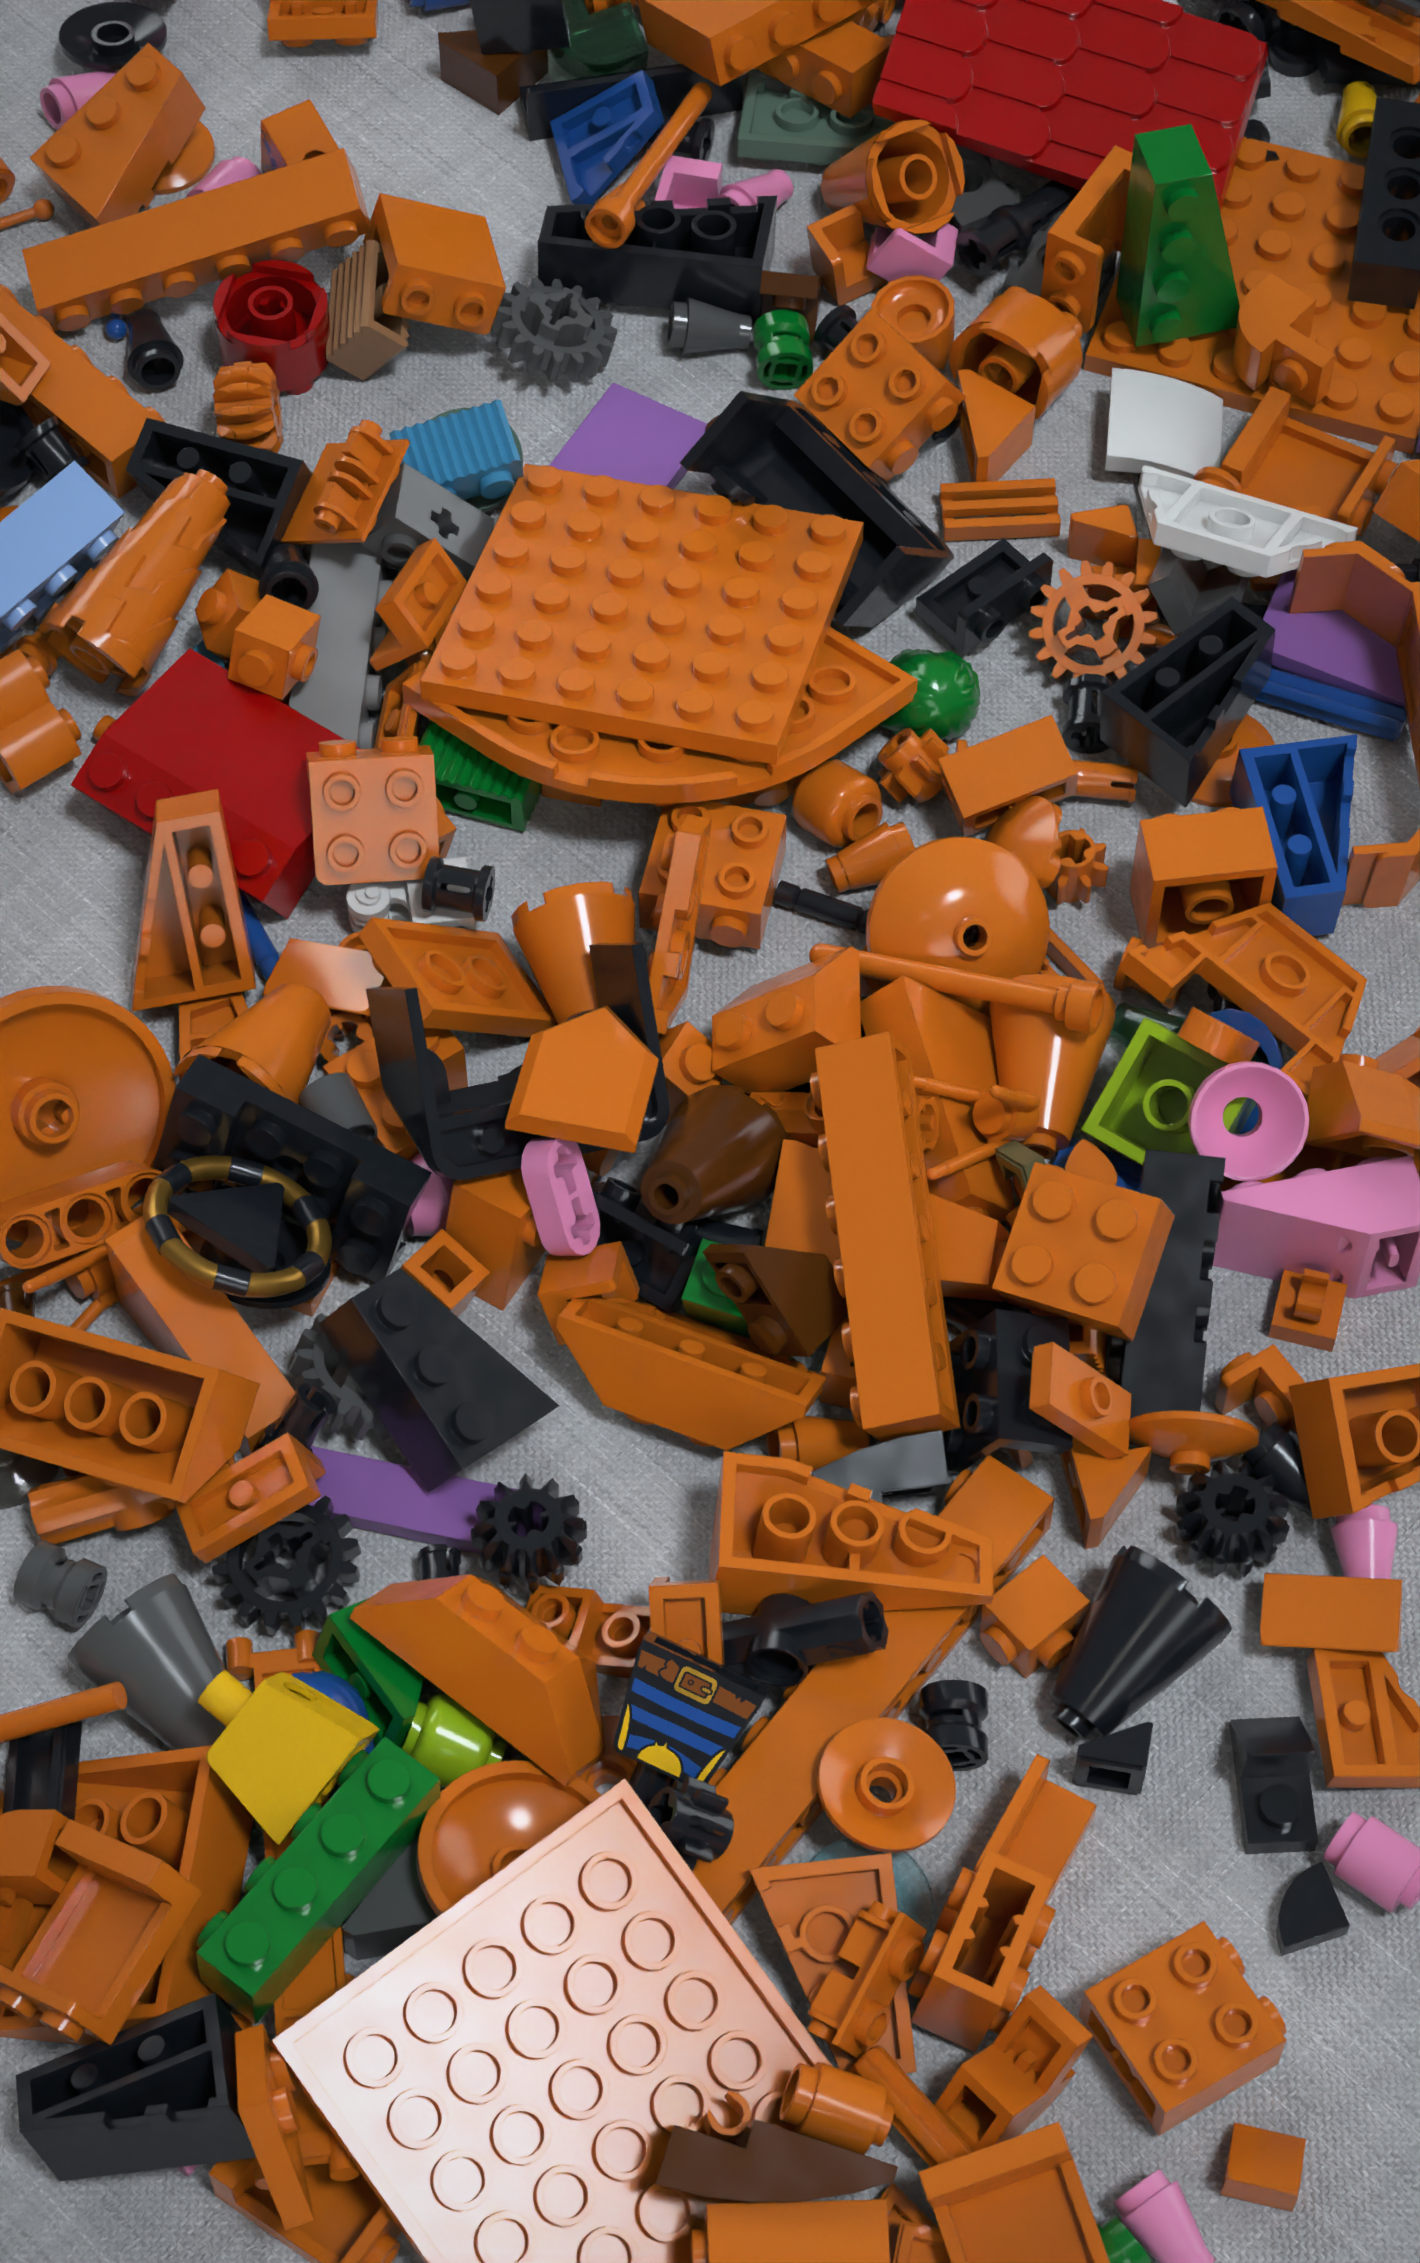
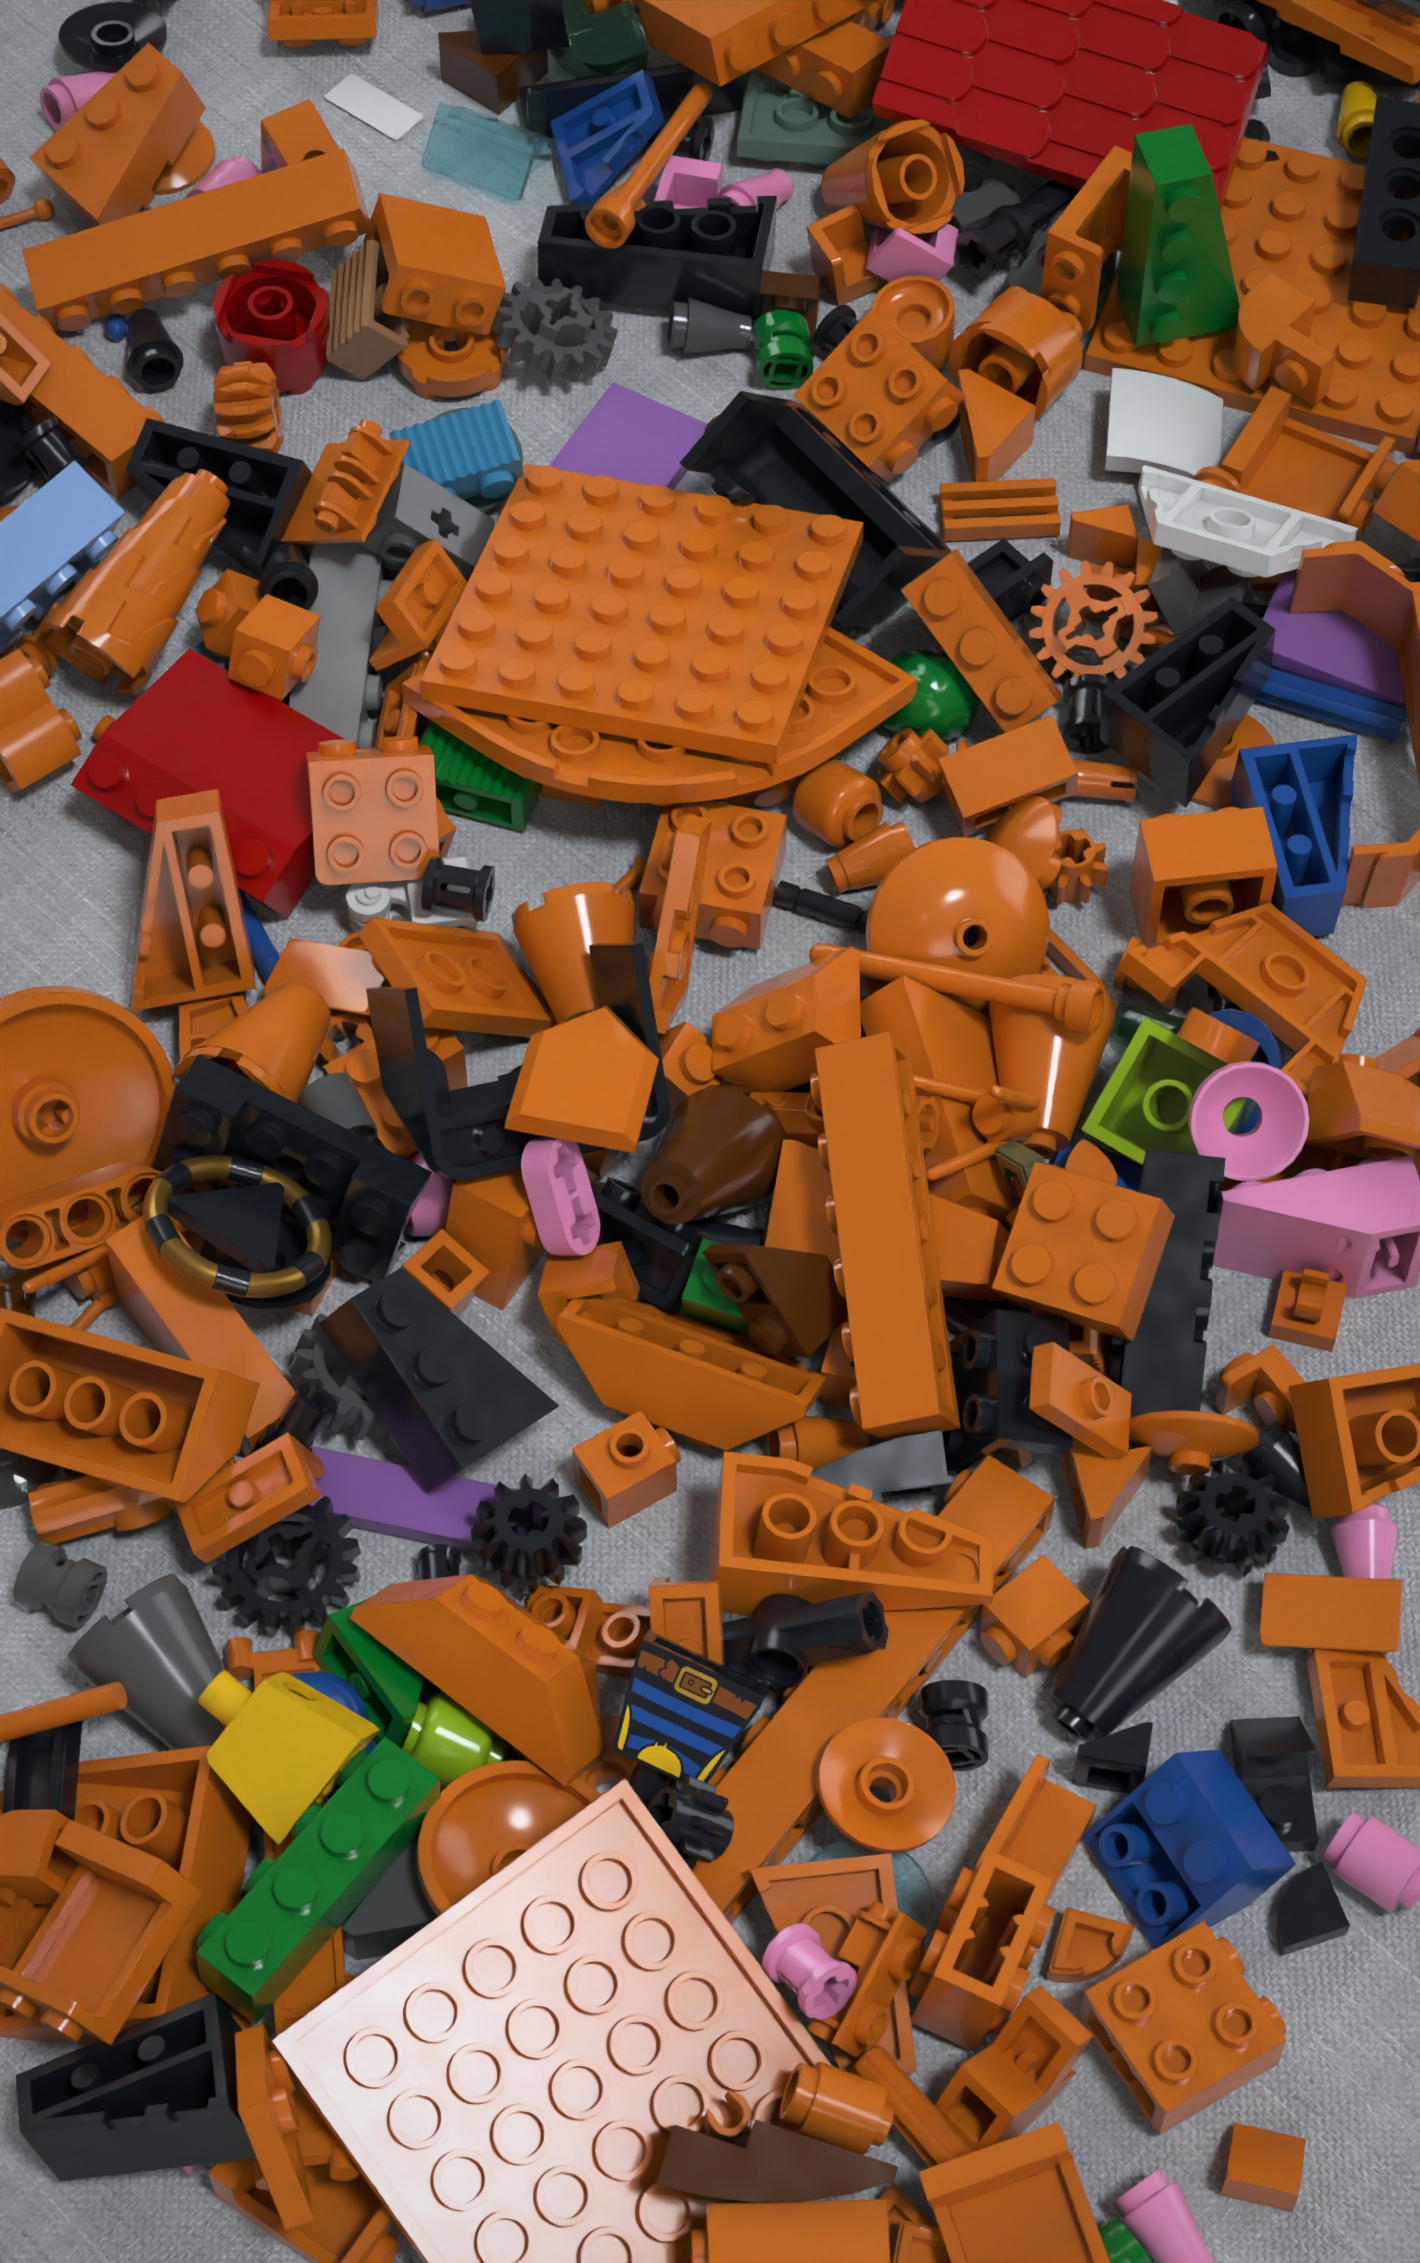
(373, 106): none -> white sticker
(448, 373): none -> orange plate
(483, 150): none -> clear light blue panel
(626, 1468): none -> orange brick
(632, 877): none -> orange piece
(809, 1971): none -> bright pink bush
(981, 642): none -> orange brick
(1087, 1946): none -> orange tile
(1188, 1846): none -> blue slope

